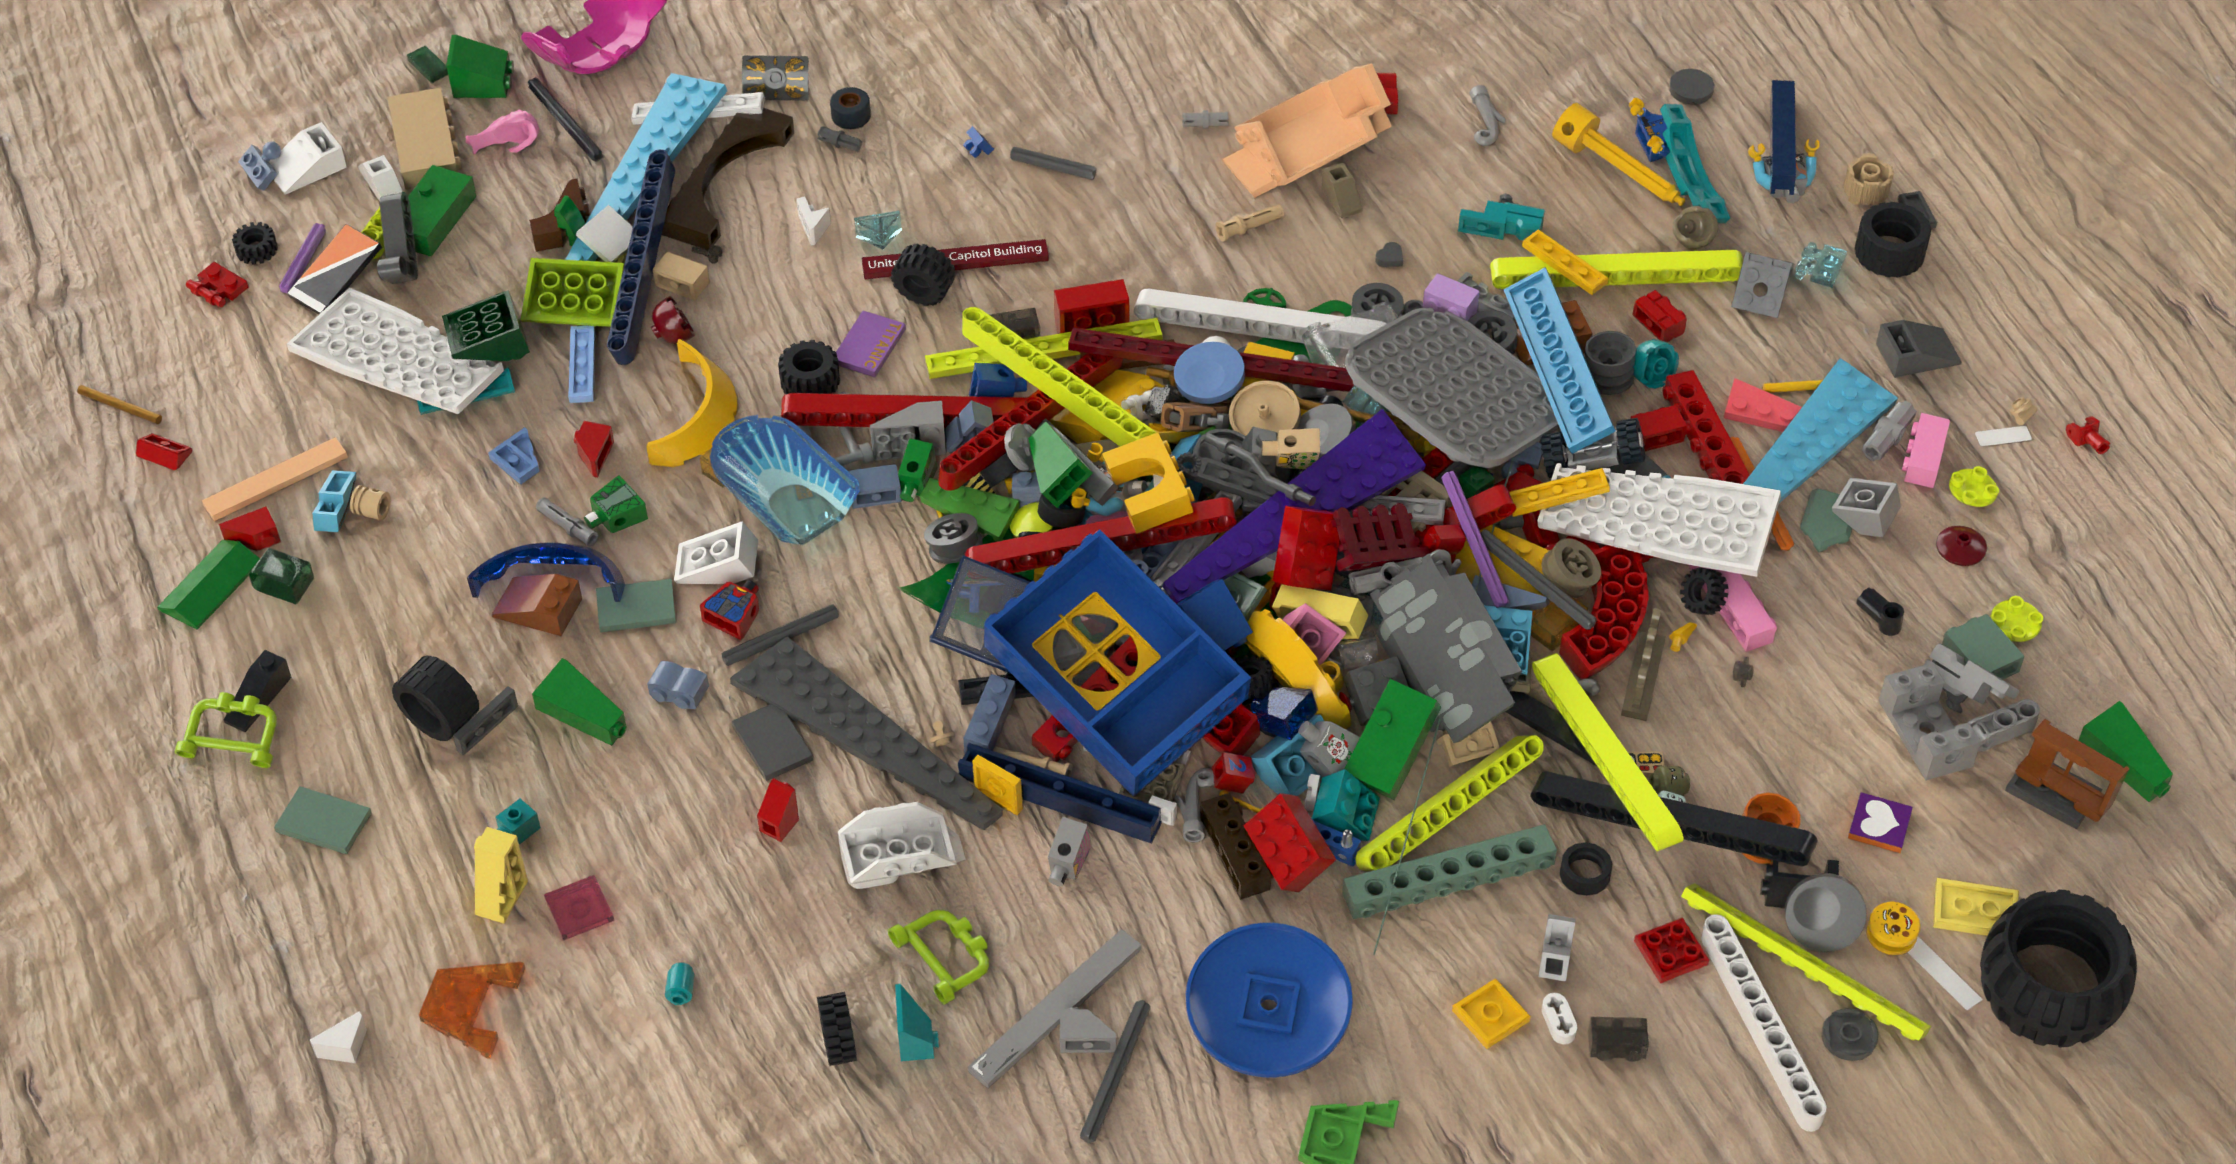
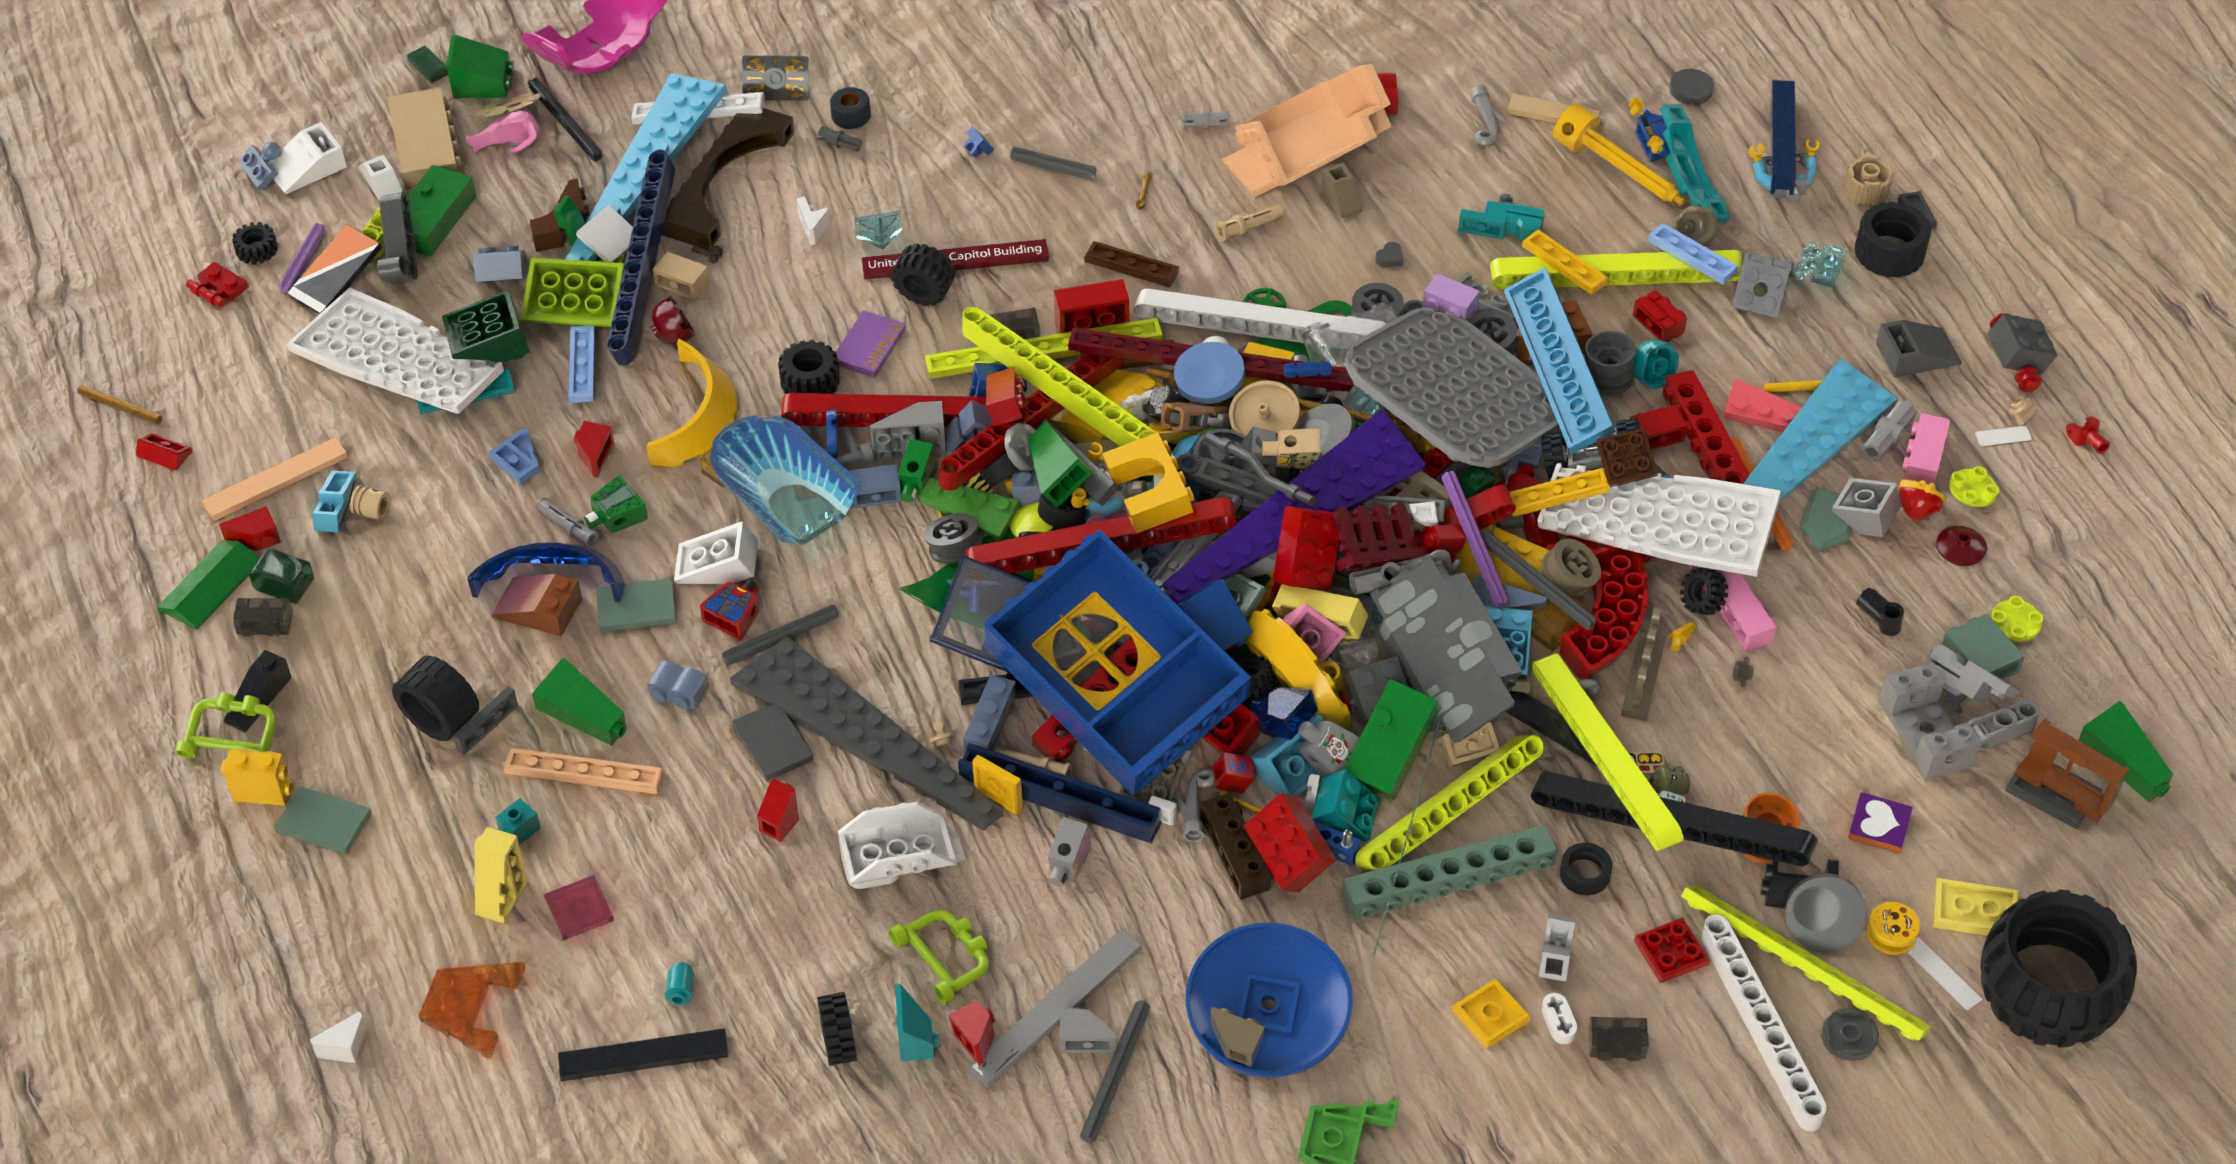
(257, 777): none -> yellow brick
(262, 616): none -> clear smoke brick
(499, 265): none -> sand blue slope
(521, 98): none -> tan piece
(584, 770): none -> light nougat tile
(642, 1054): none -> black tile
(832, 434): none -> blue tile
(974, 1029): none -> slope
(1005, 396): none -> red brick
(1131, 264): none -> reddish brown tile
(1140, 204): none -> pearl gold hinge
(1237, 1036): none -> dark tan slope
(1307, 369): none -> blue axle
(1424, 513): none -> white tile
(1538, 108): none -> tan tile
(1626, 457): none -> reddish brown tile
(1693, 253): none -> light blue plate
(1920, 499): none -> red hair
(2022, 346): none -> dark grey brick

